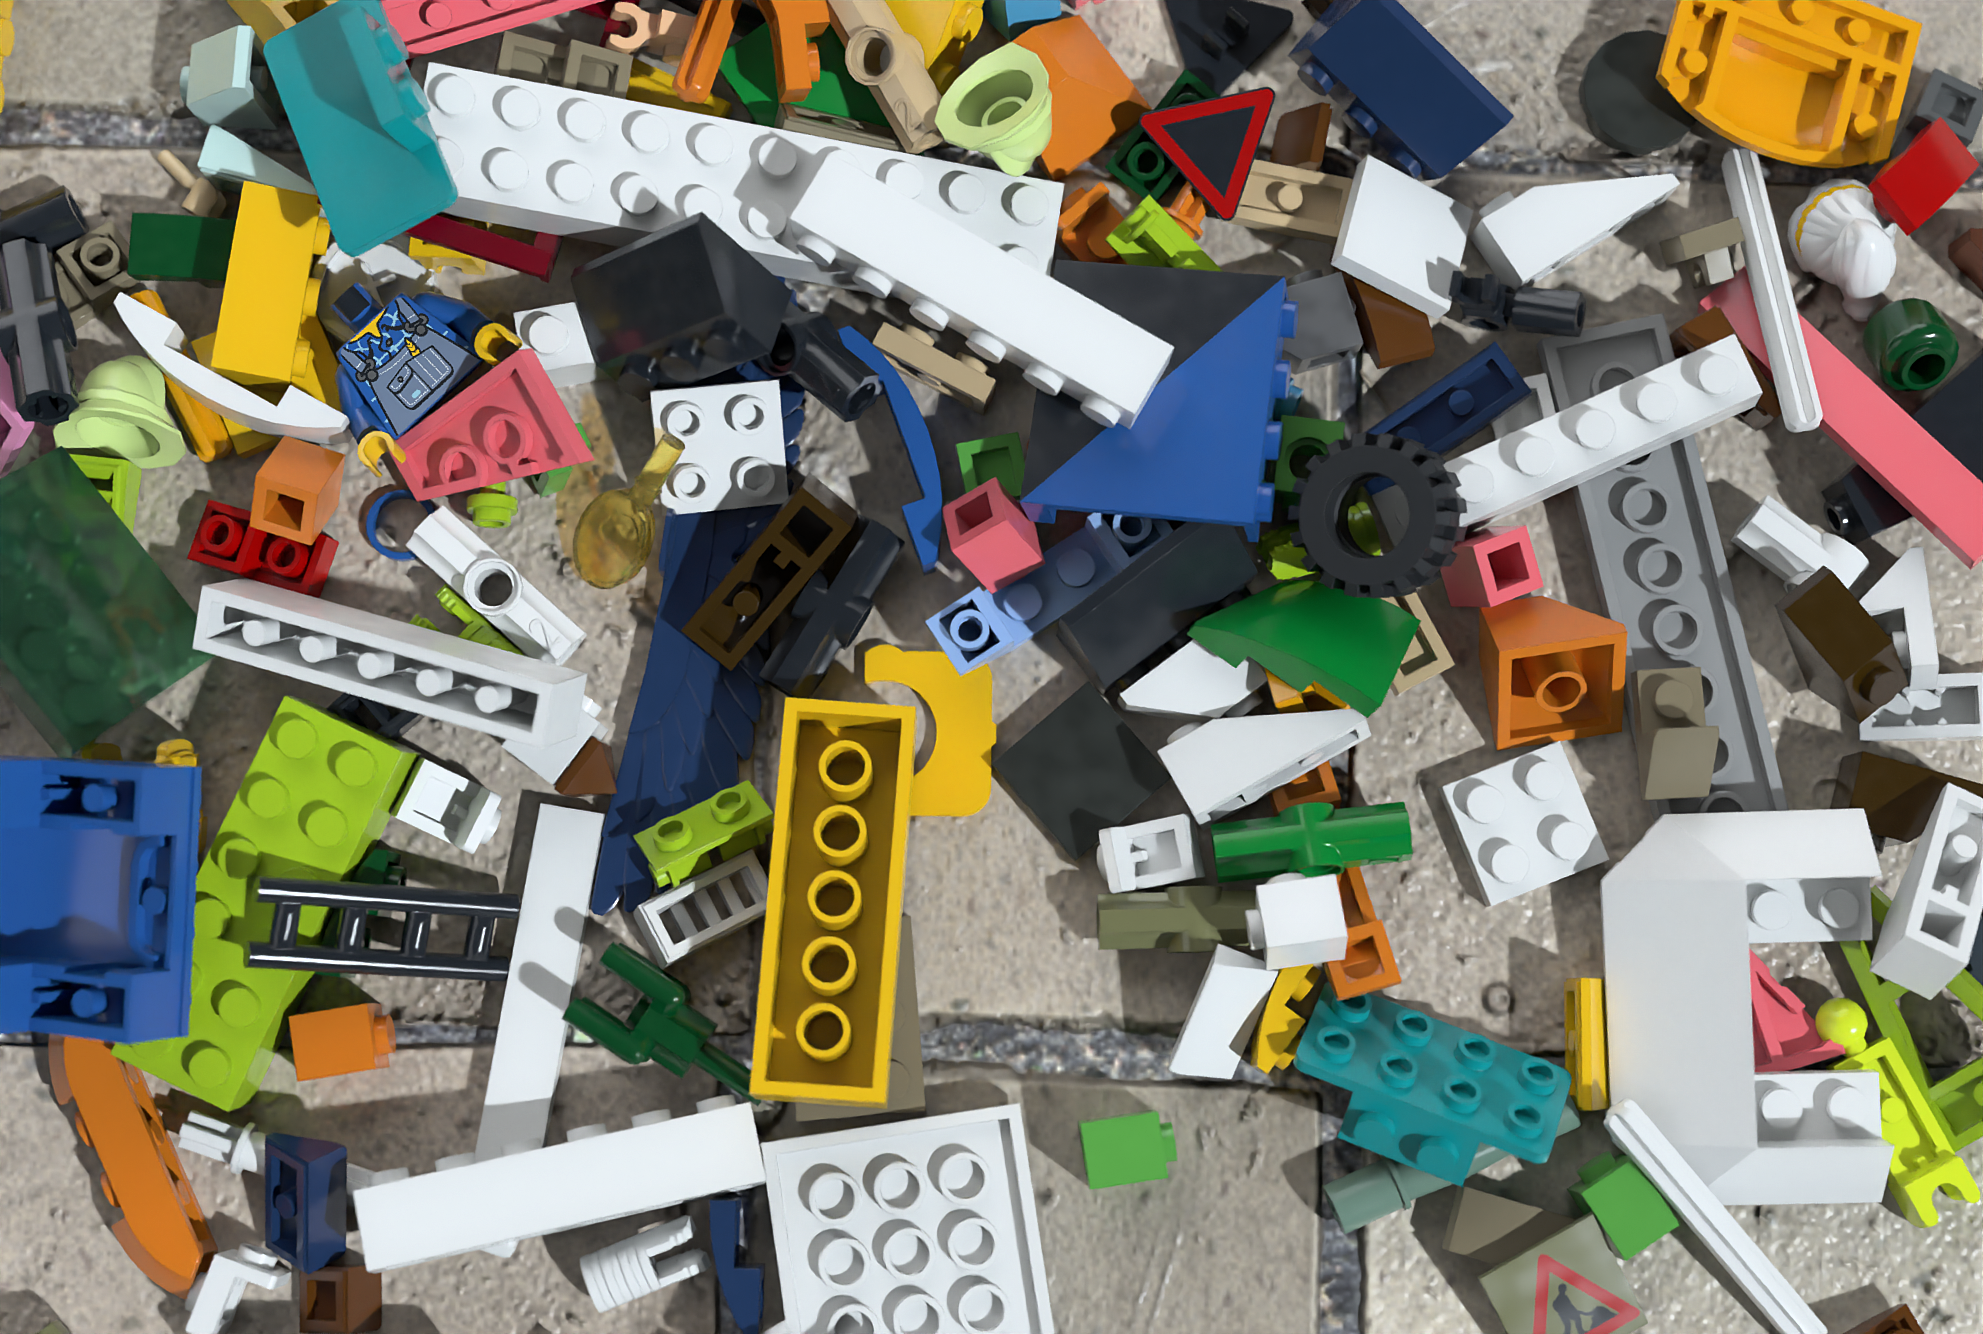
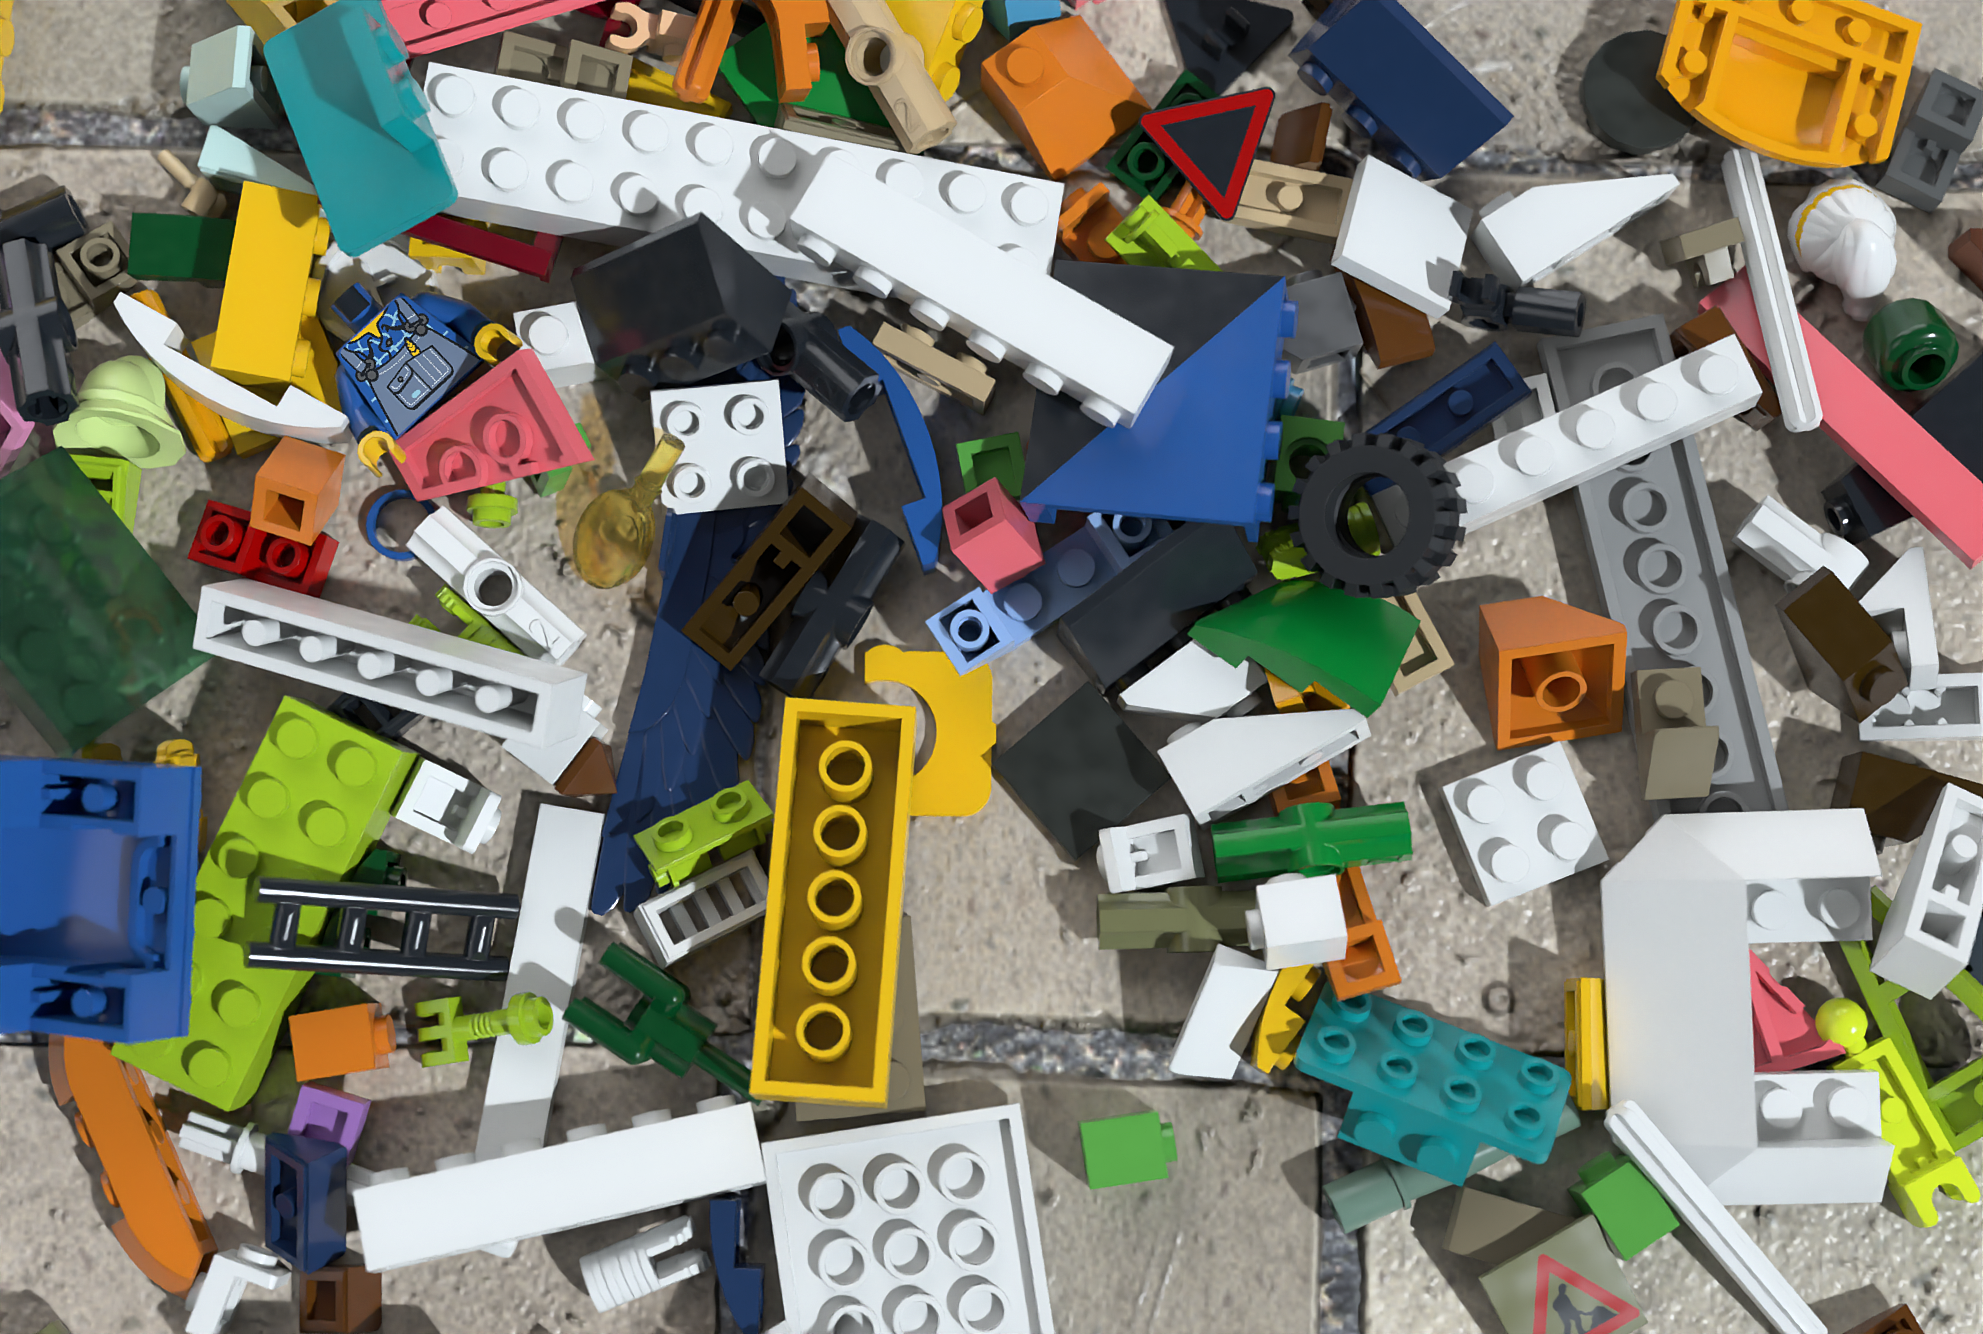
(330, 1116): none -> medium lavender tile
(526, 1019): none -> lime hinge
(1000, 108): yellowish green piece -> none
(1491, 567): coral brick -> none
(1922, 177): red slope -> none

